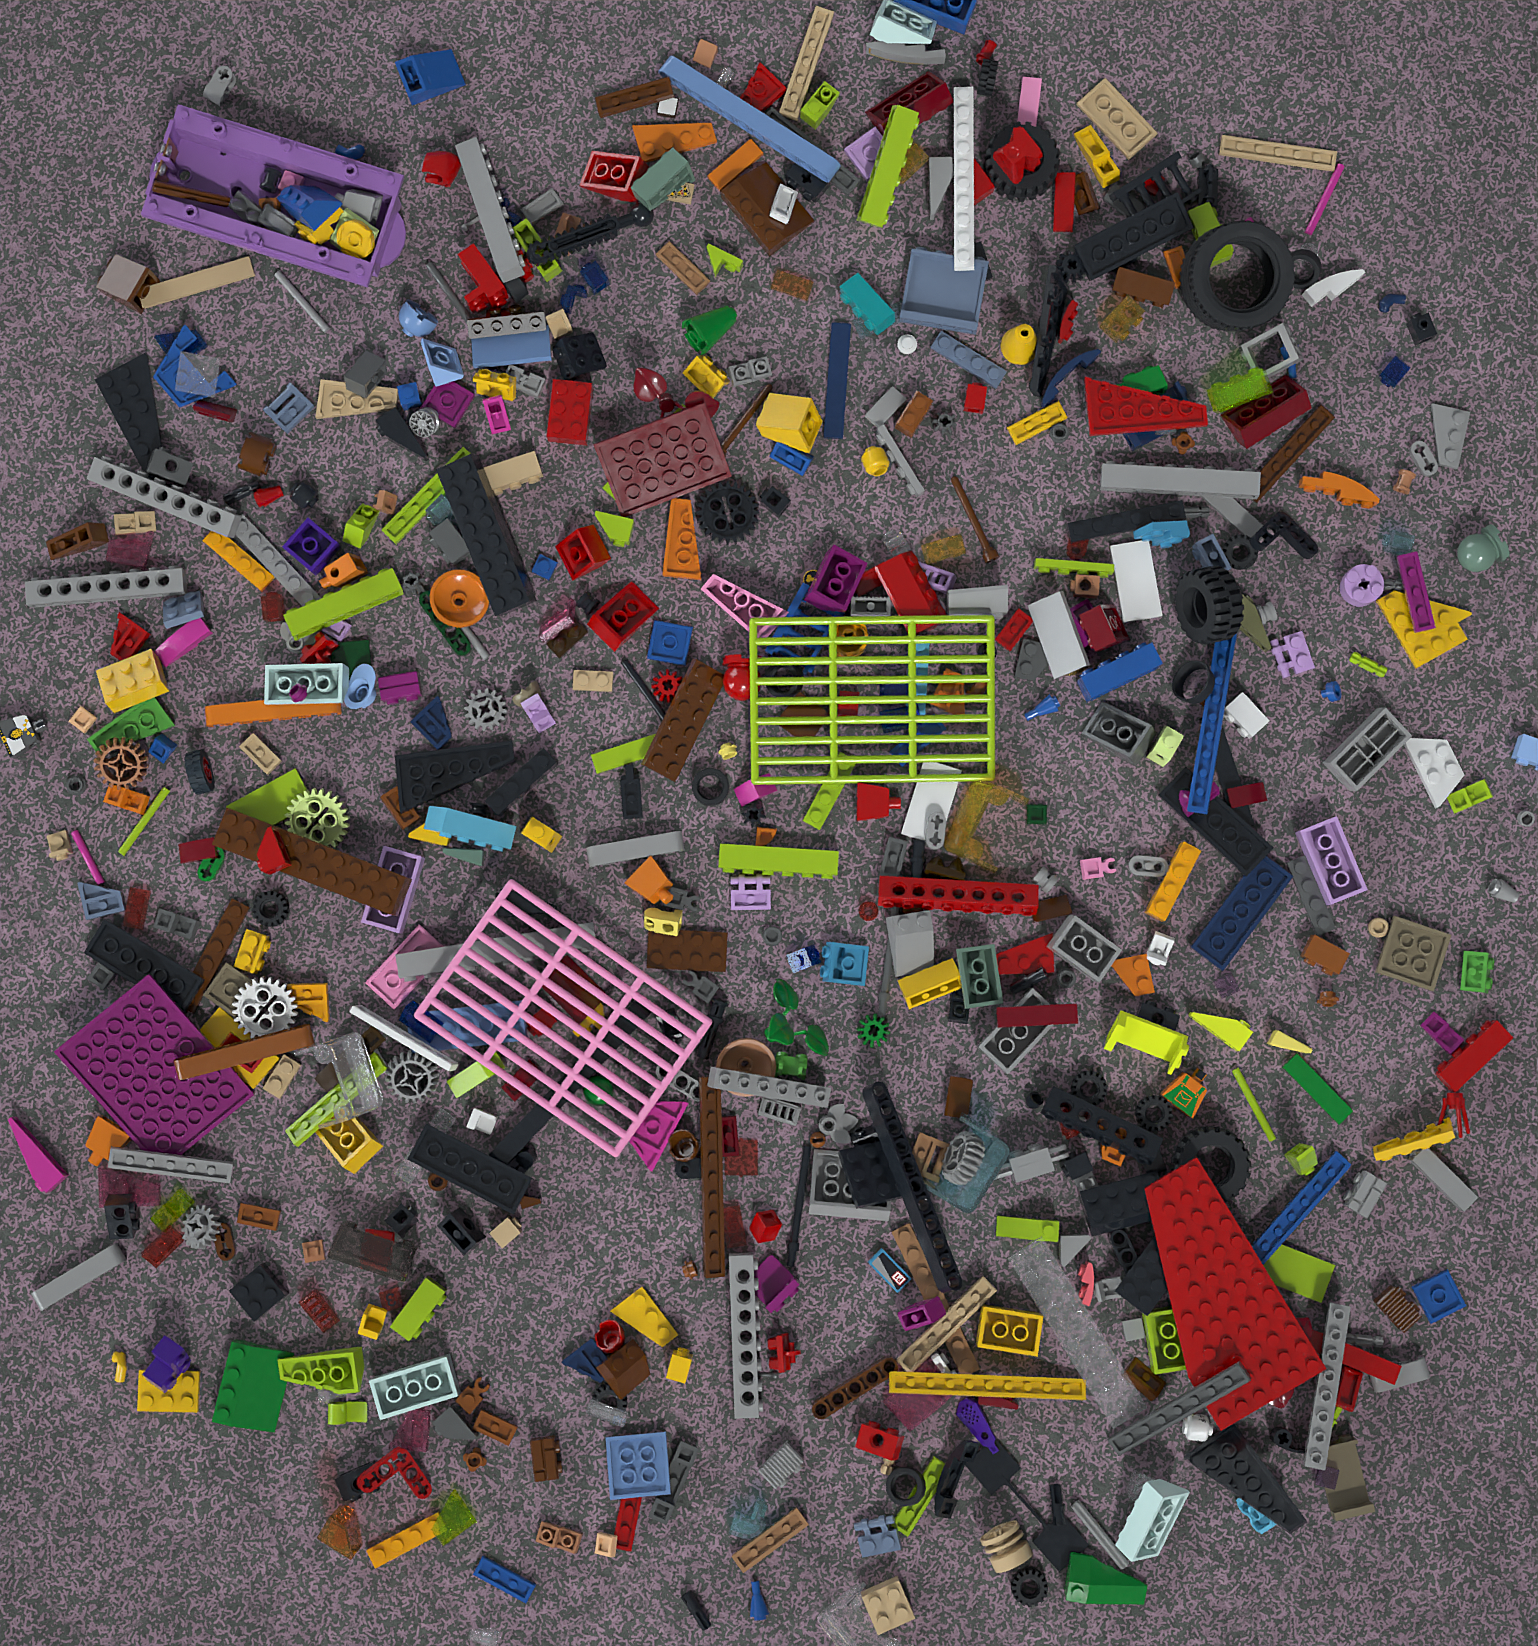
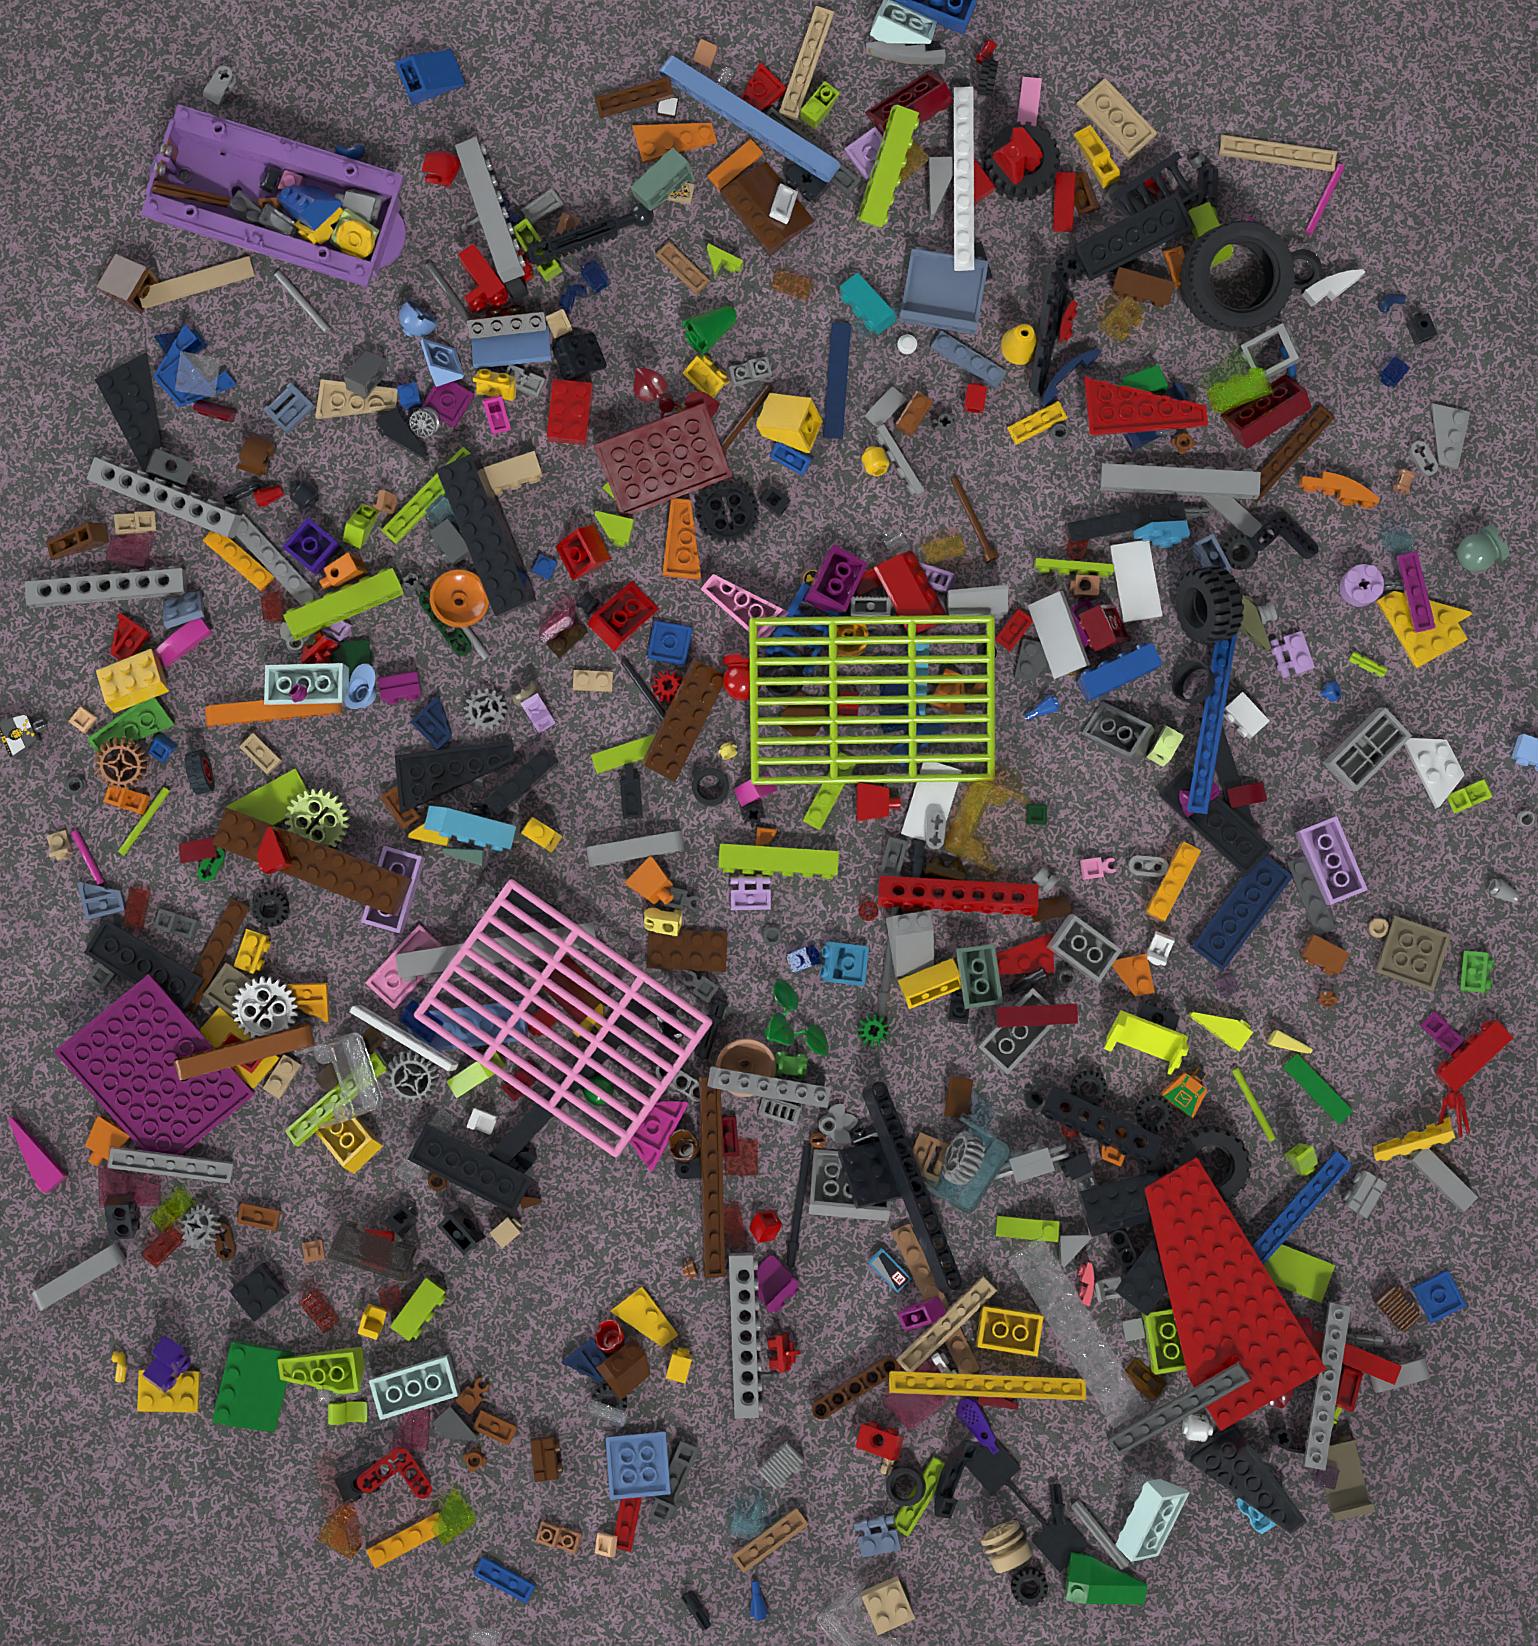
(613, 174): red slope -> none

